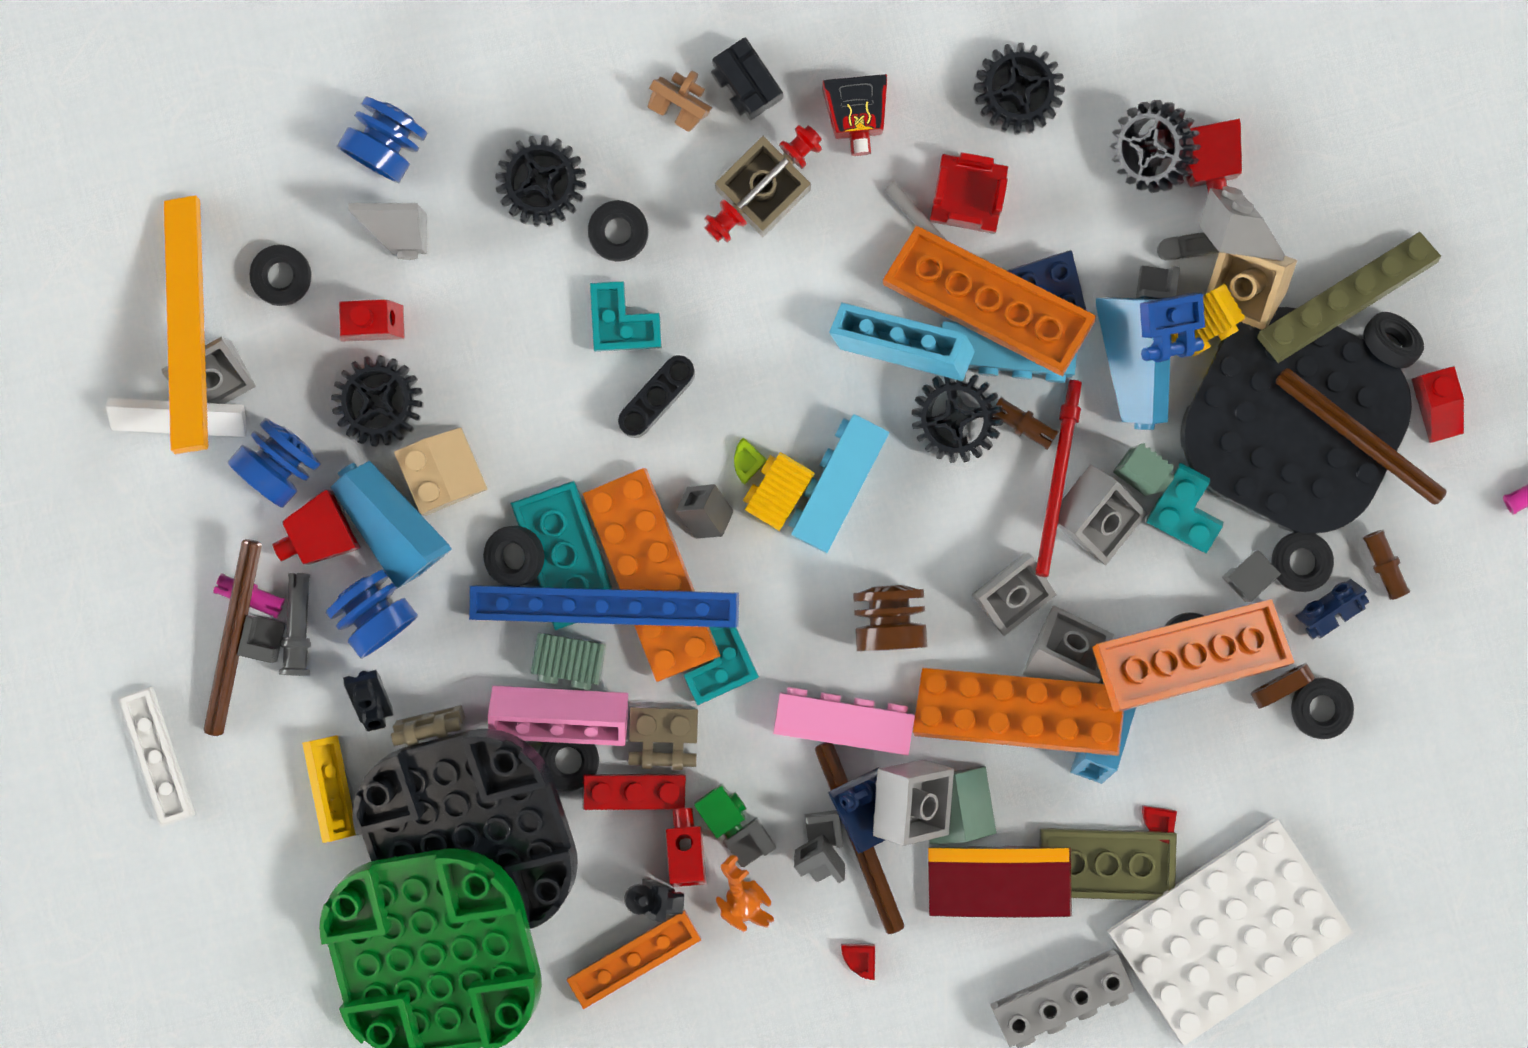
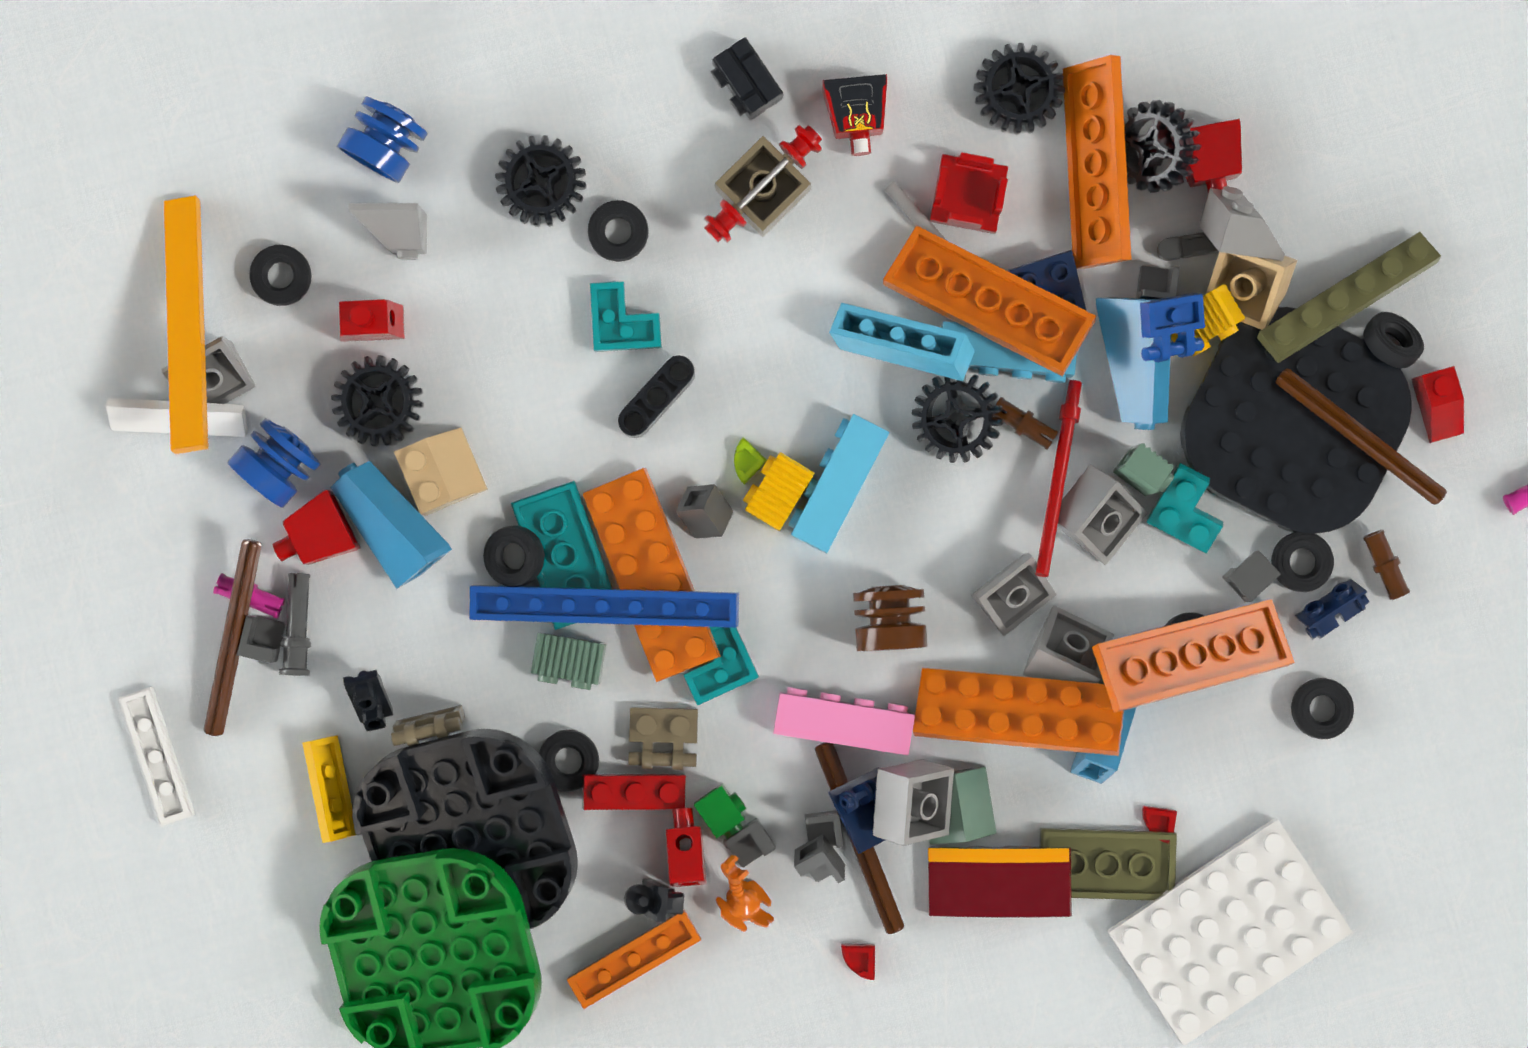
(371, 613): blue wheel -> none
(560, 715): bright pink brick -> none
(666, 93): medium nougat hips -> none
(1062, 998): light grey brick -> none
(1097, 162): none -> orange plate
(1282, 685): reddish brown beam -> none

